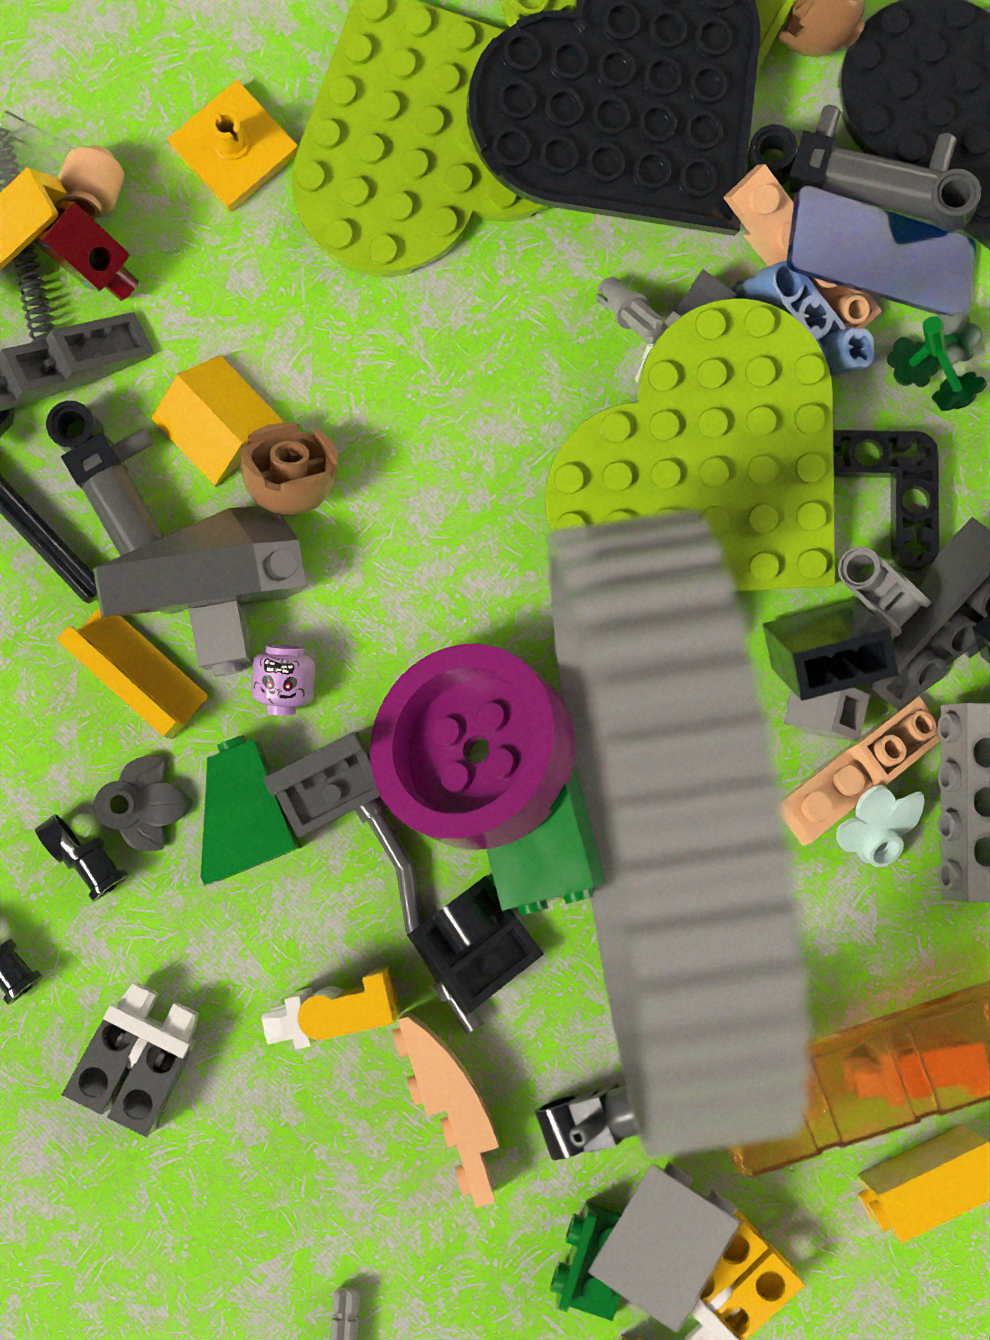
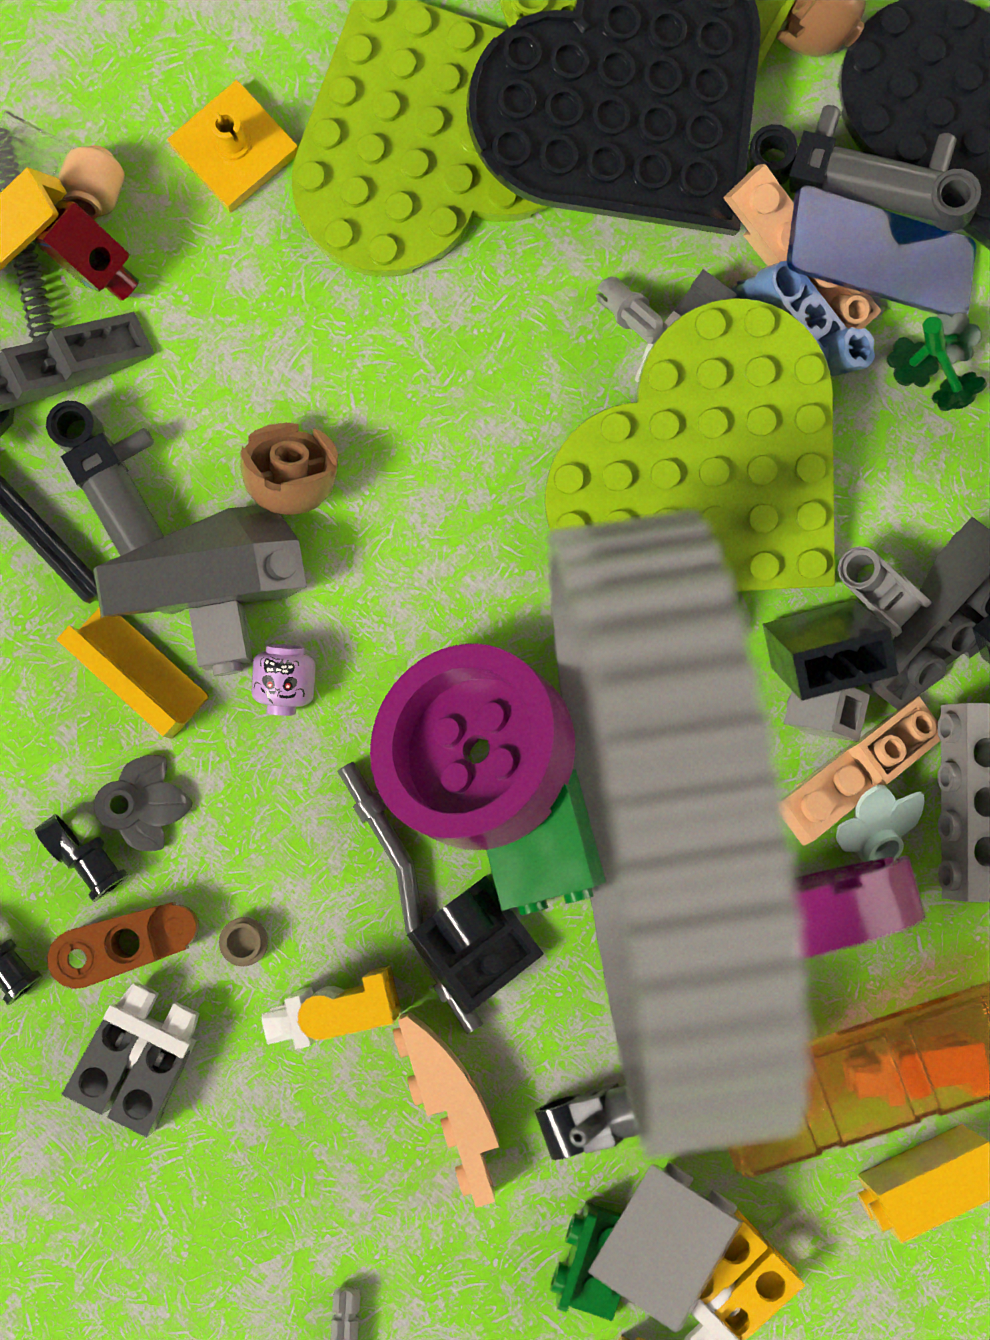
(160, 930): none -> dark orange piece
(211, 416): yellow slope -> none
(240, 816): green slope -> none
(243, 941): none -> dark tan plate
(324, 784): dark grey bracket -> none
(856, 904): none -> magenta brick
(902, 478): black beam -> none

